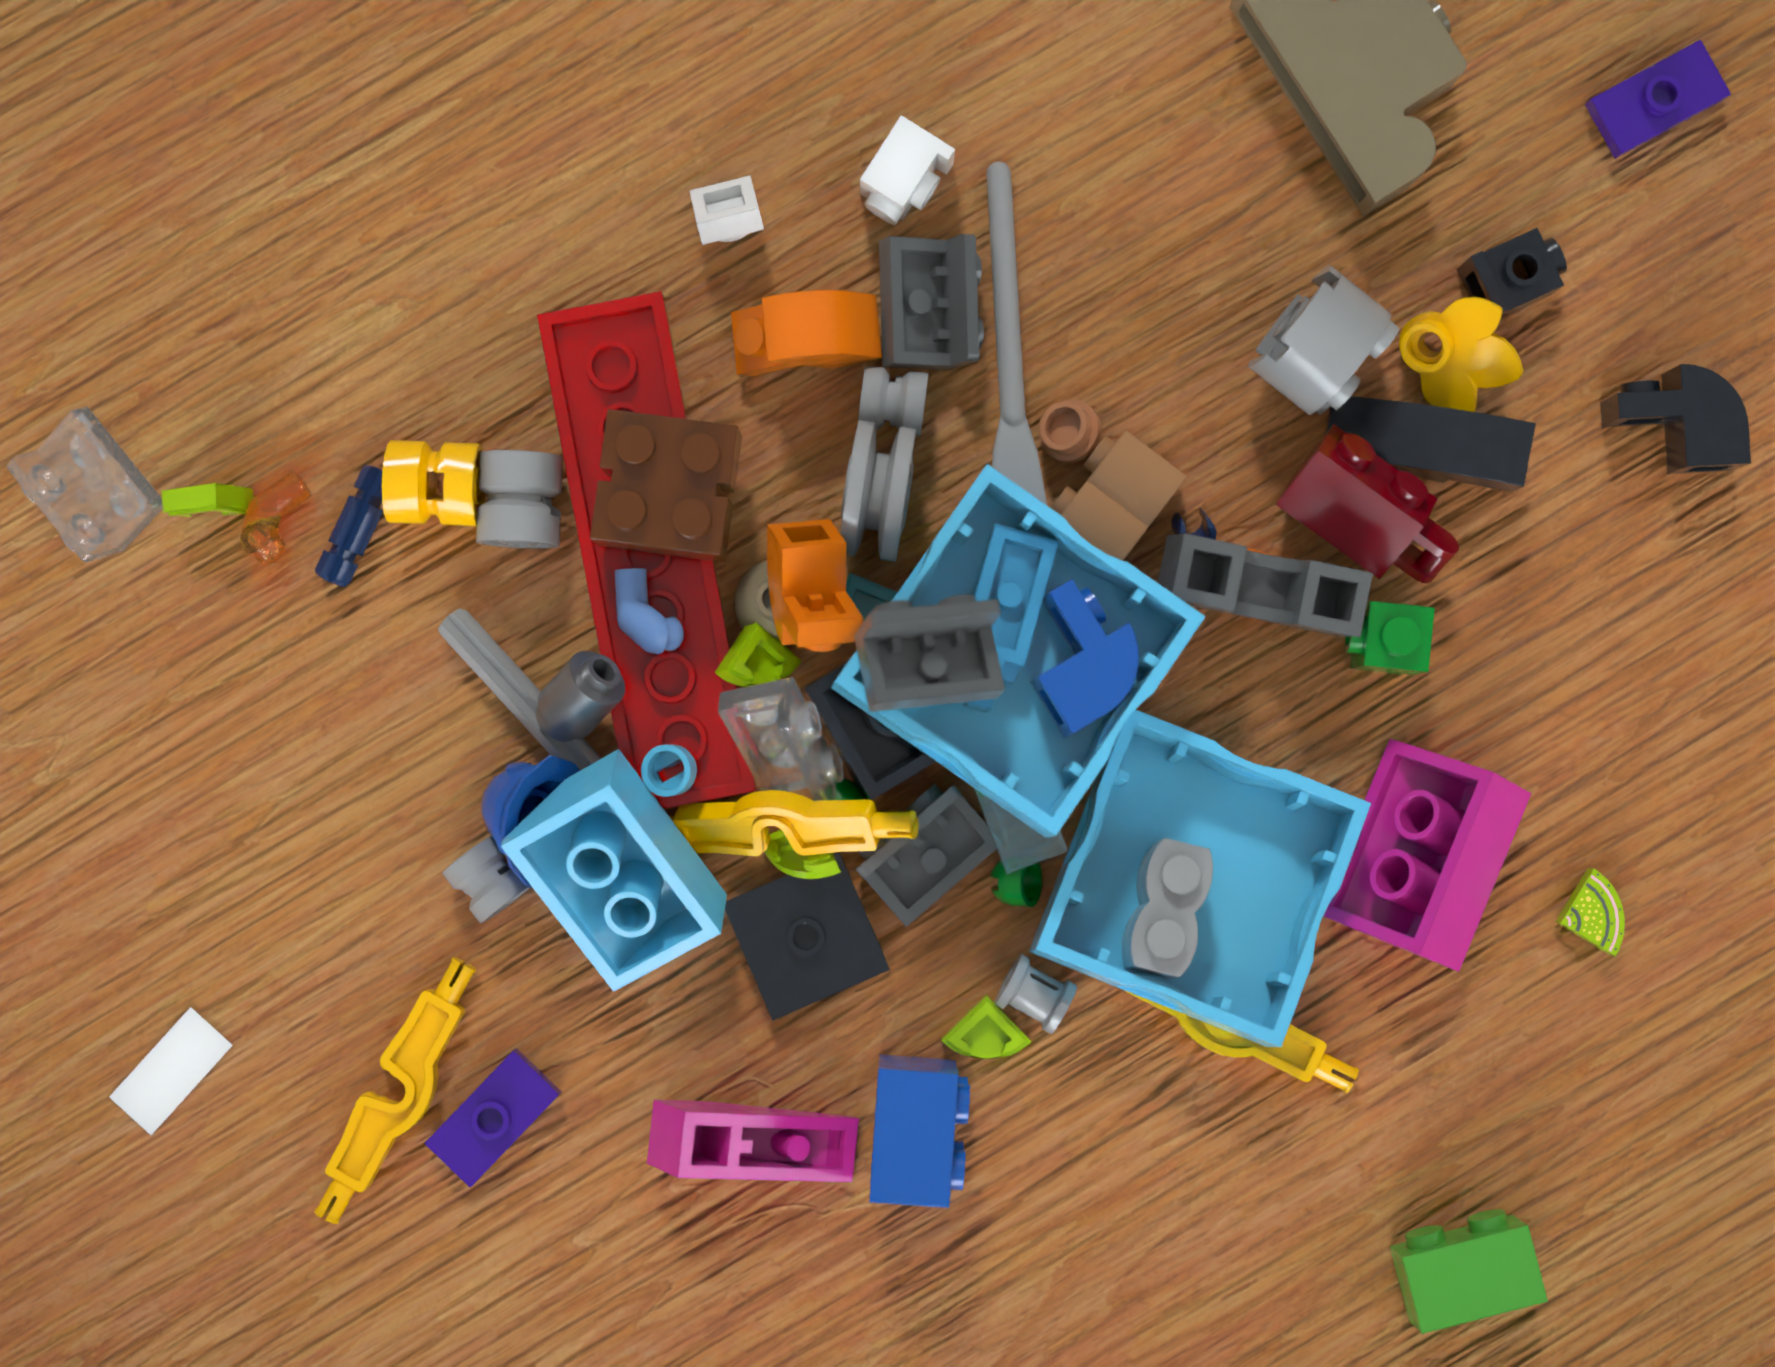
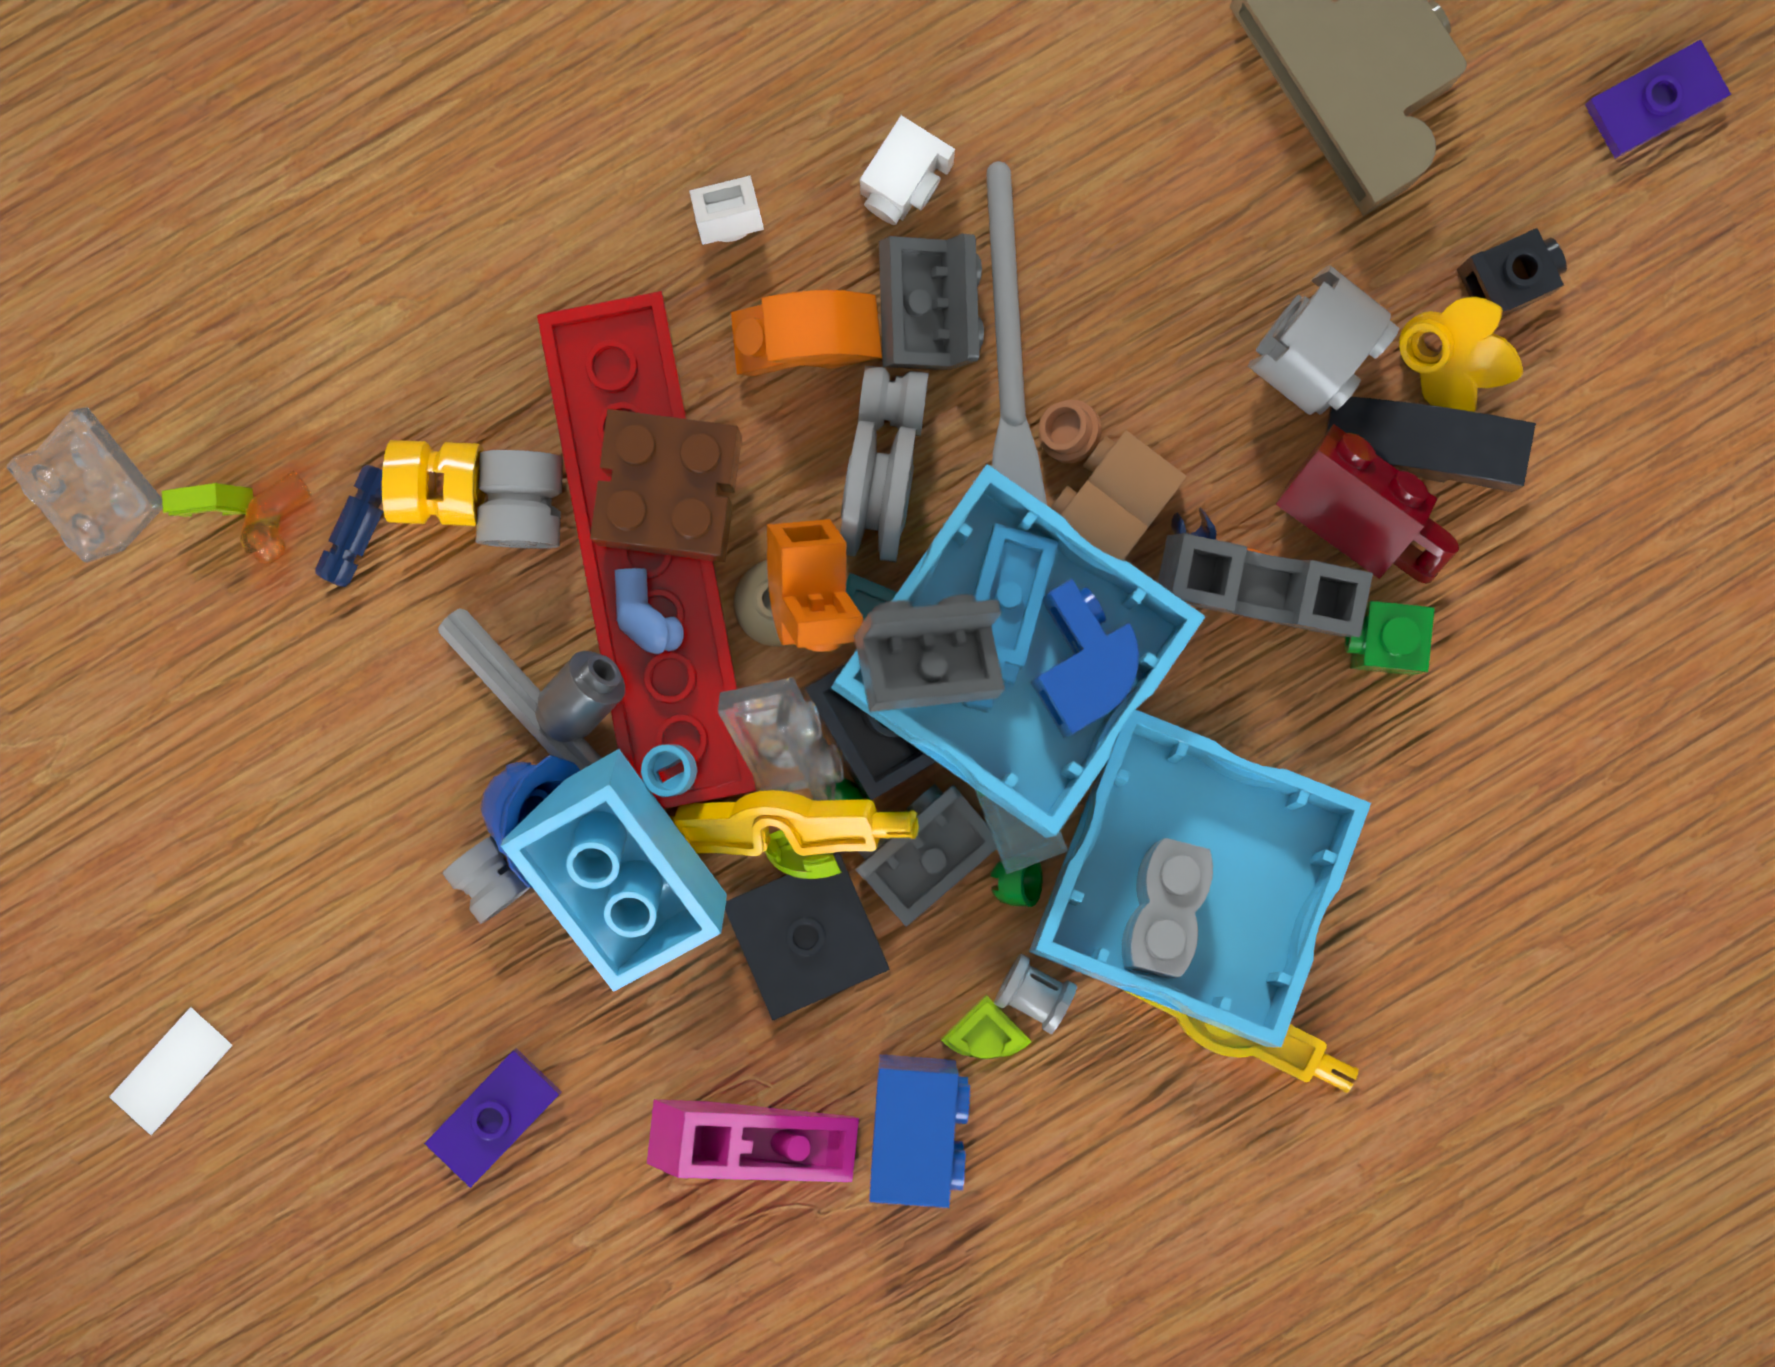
(379, 1120): yellow piece -> none
(756, 659): lime tile -> none
(1428, 853): dark pink slope -> none
(1468, 1271): bright green brick -> none
(1595, 913): lime tile -> none
(1700, 417): black brick -> none

